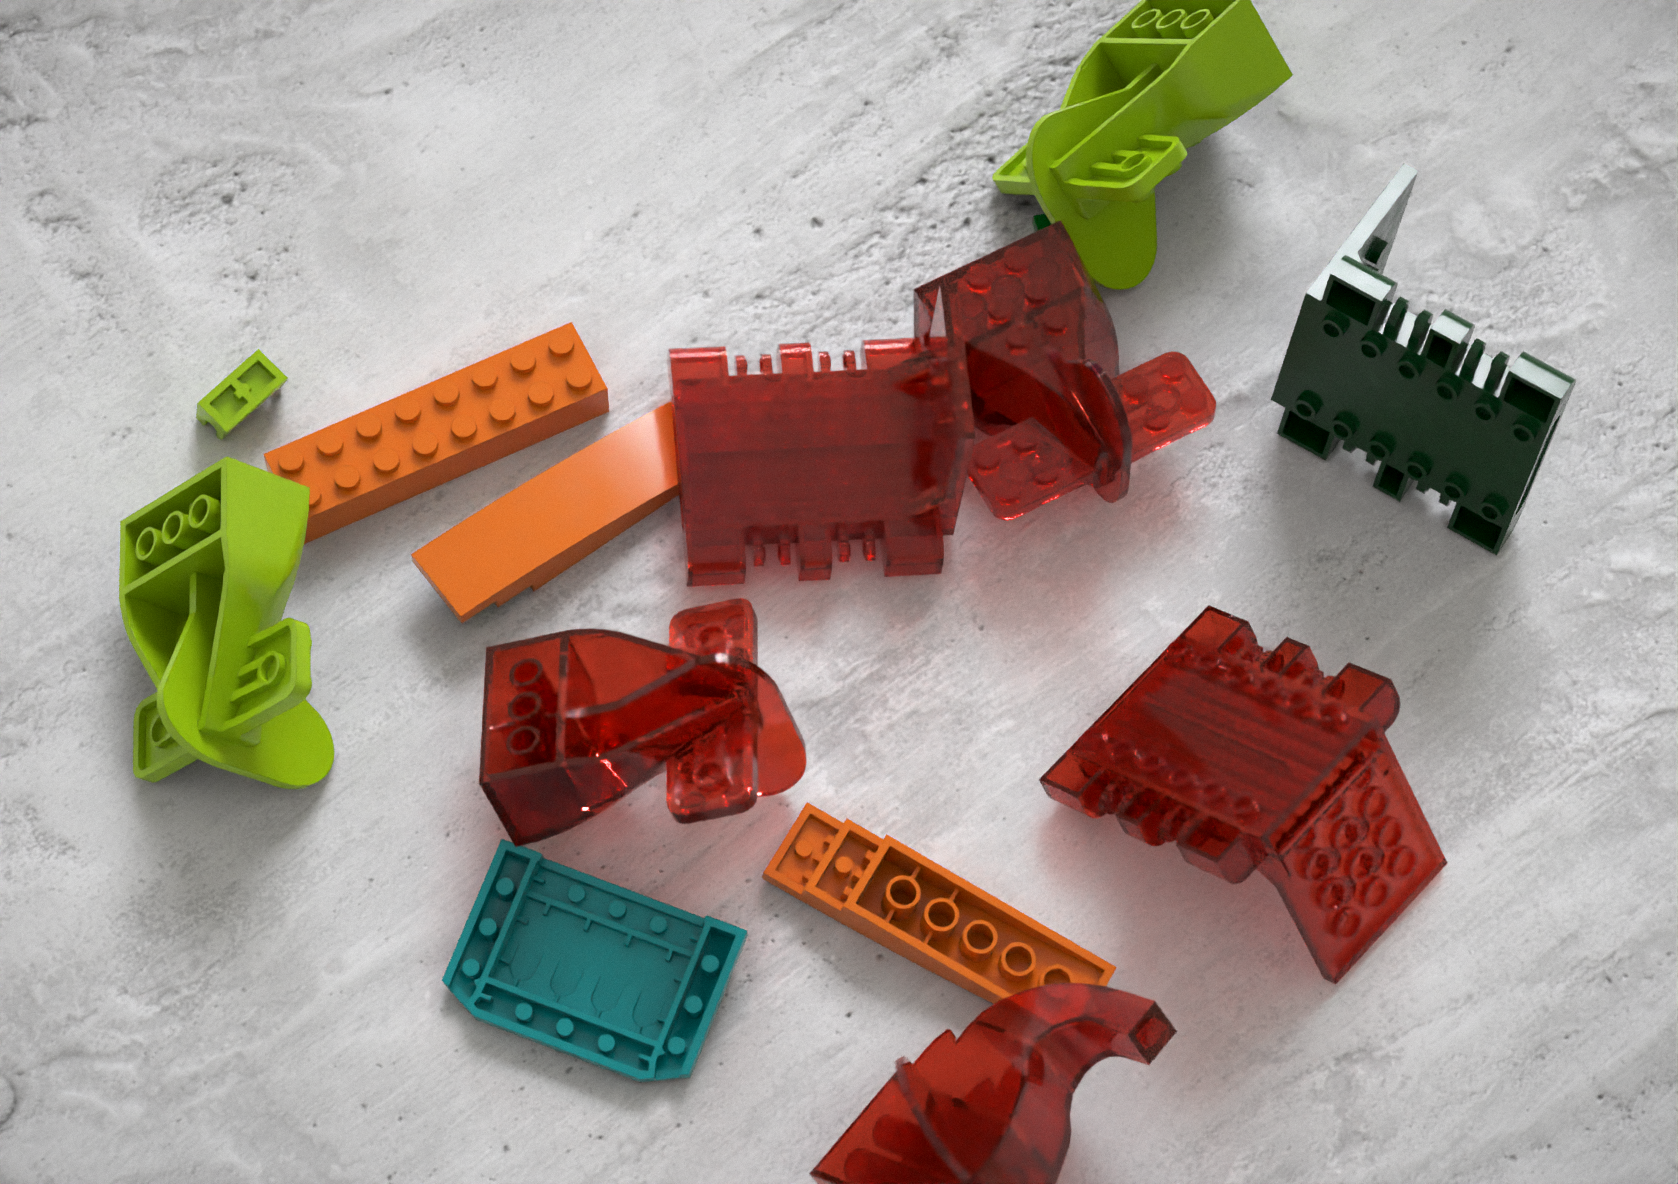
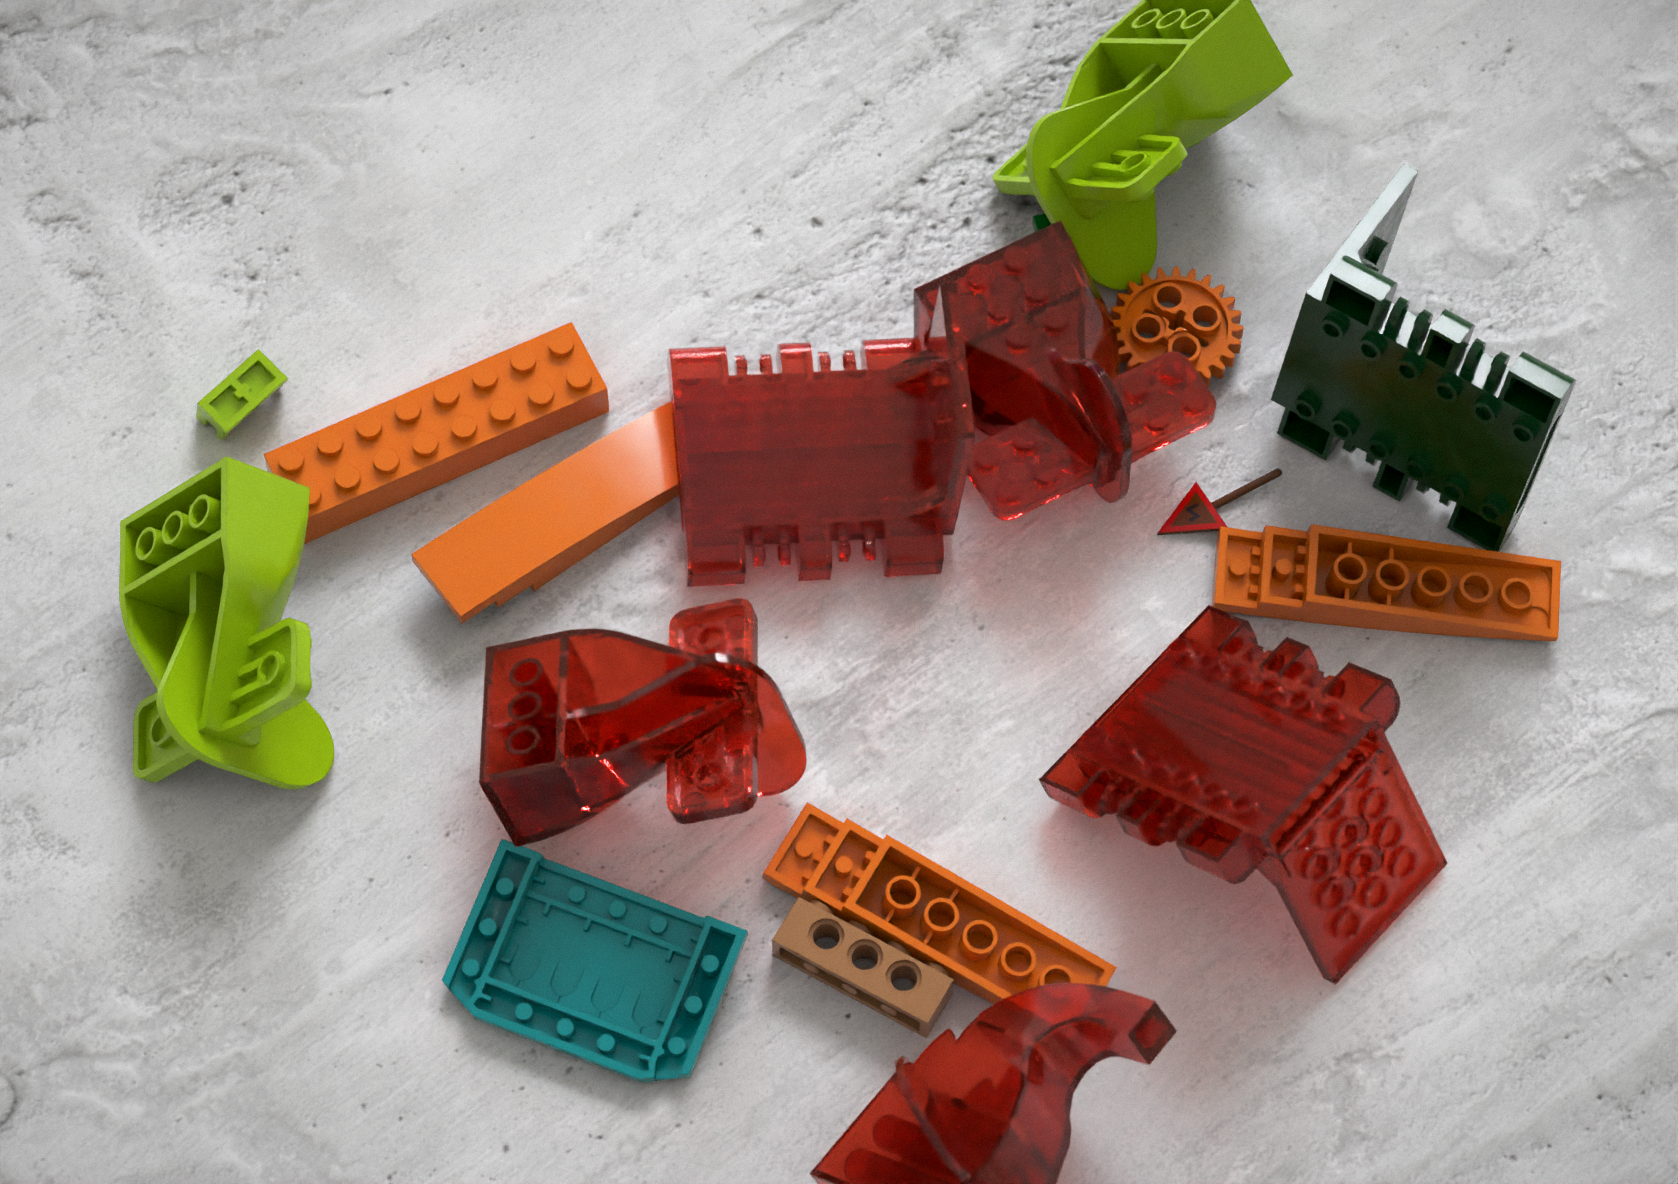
(914, 1009): none -> medium nougat brick
(1176, 327): none -> orange gear
(1200, 515): none -> piece
(1385, 583): none -> orange slope

